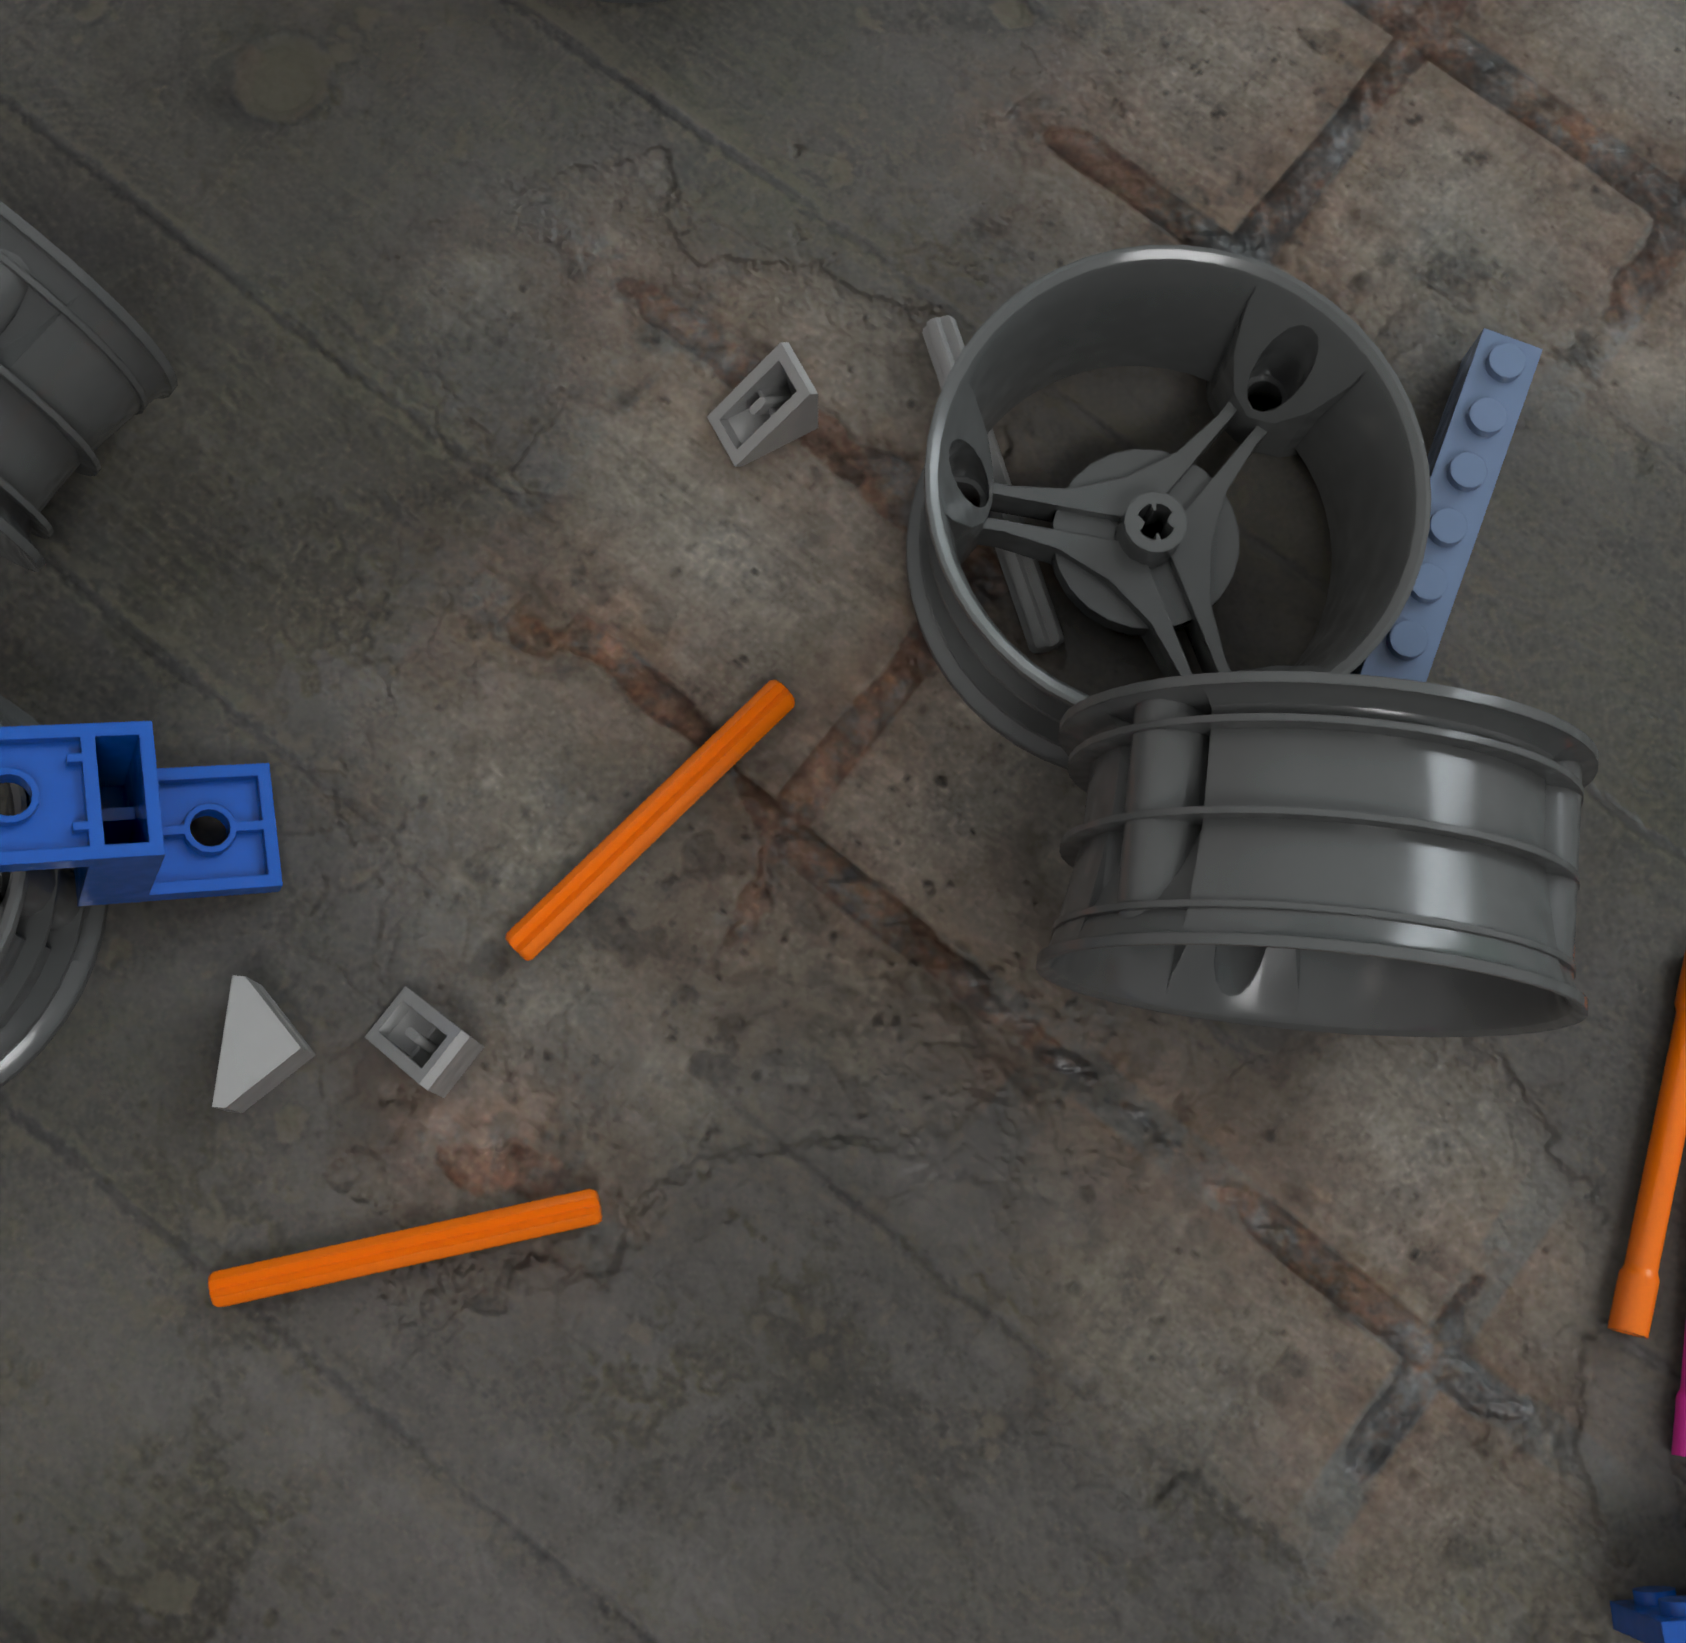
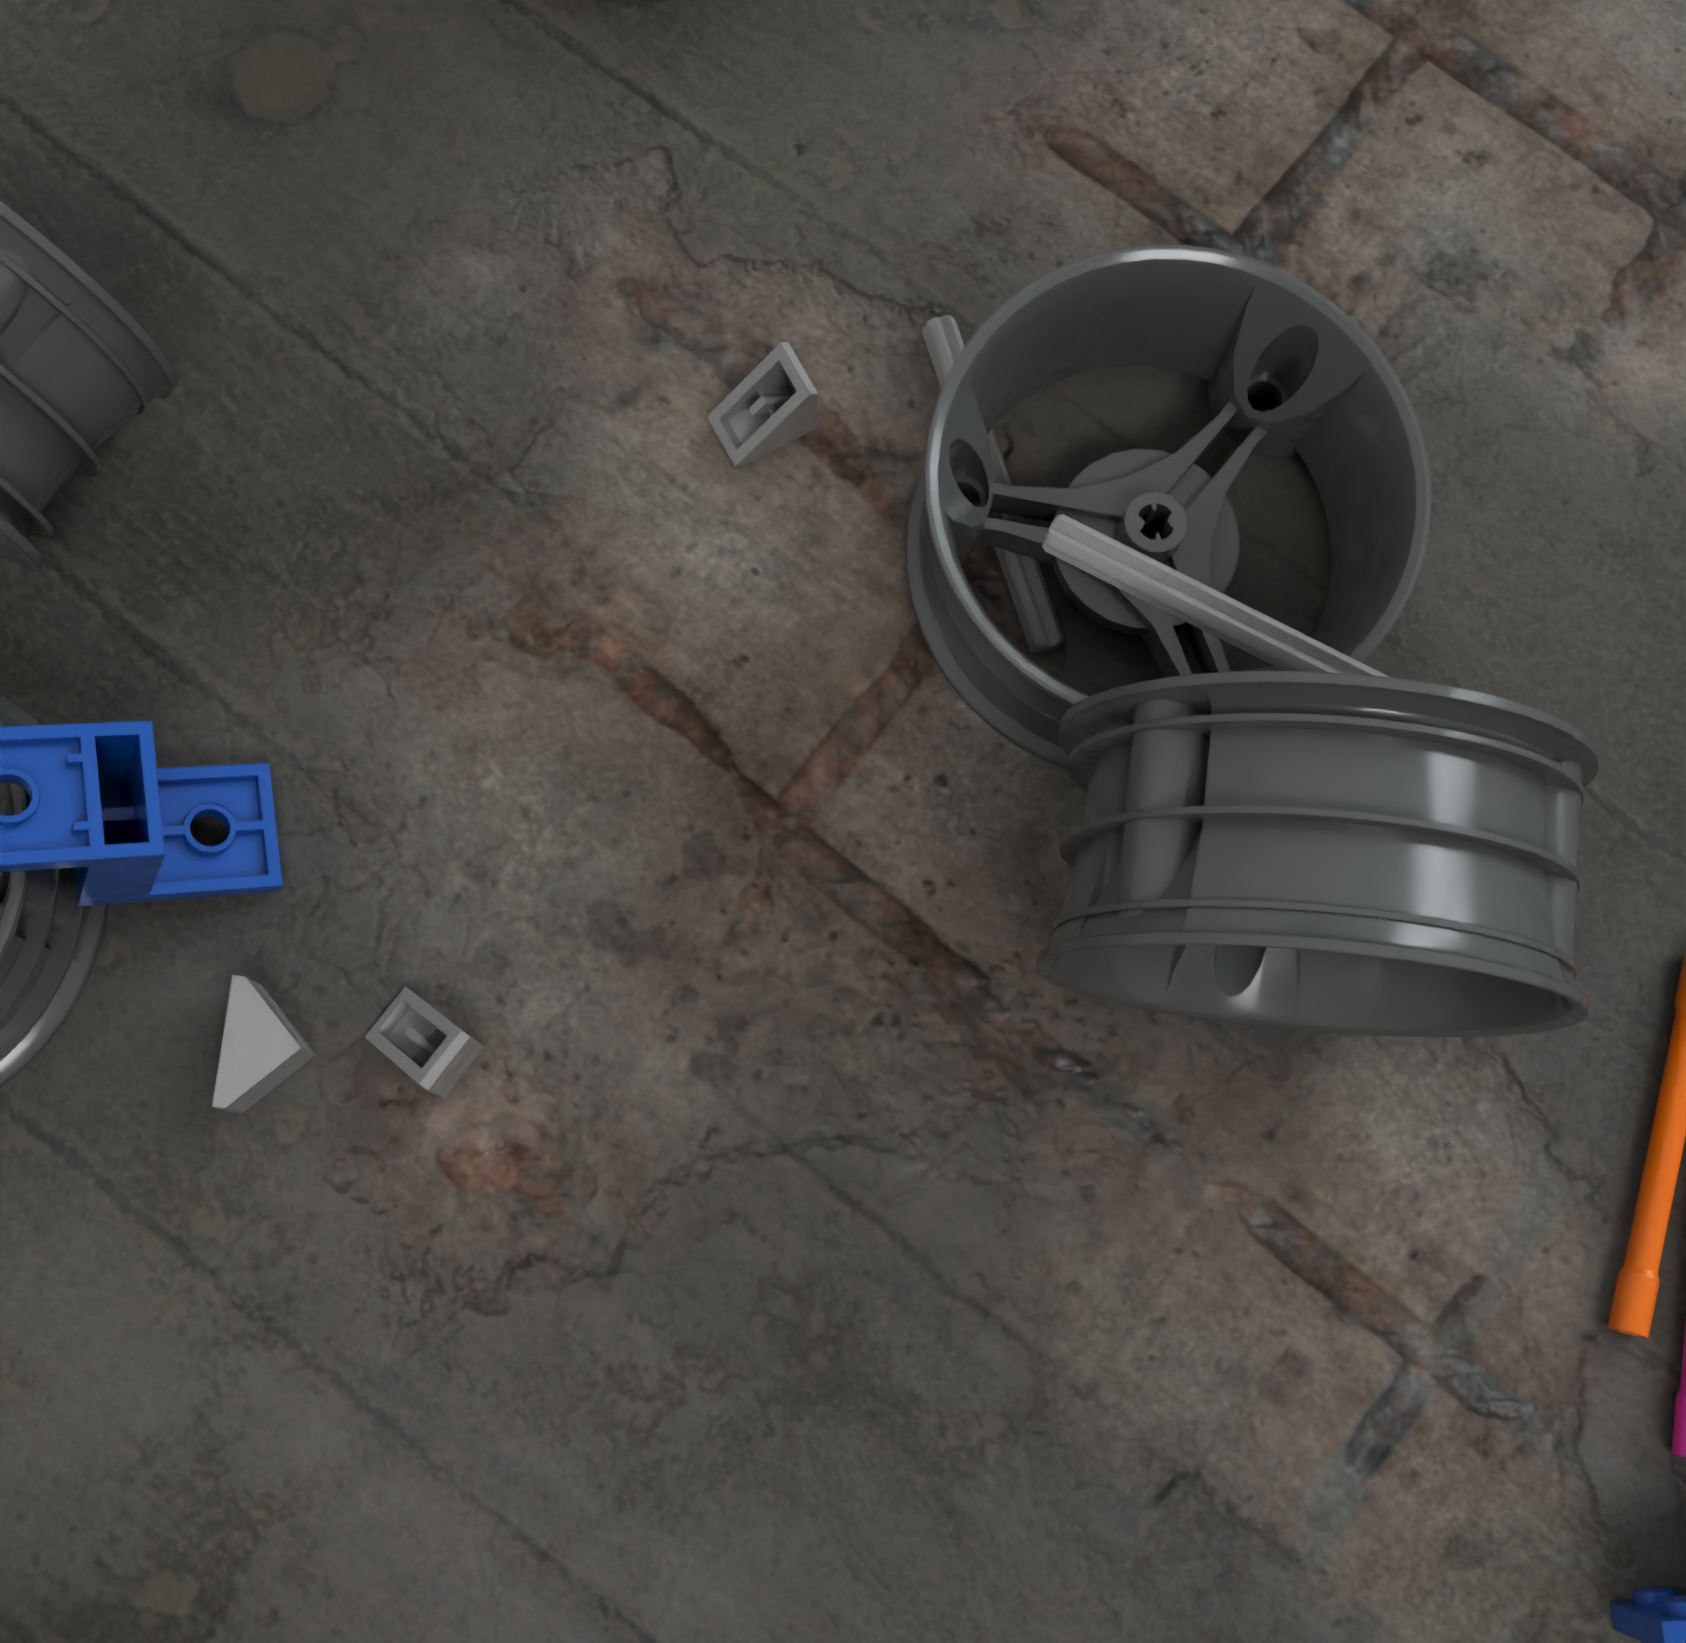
(404, 1248): orange axle -> none
(650, 820): orange axle -> none
(1194, 601): none -> light grey axle
(1462, 478): sand blue brick -> none

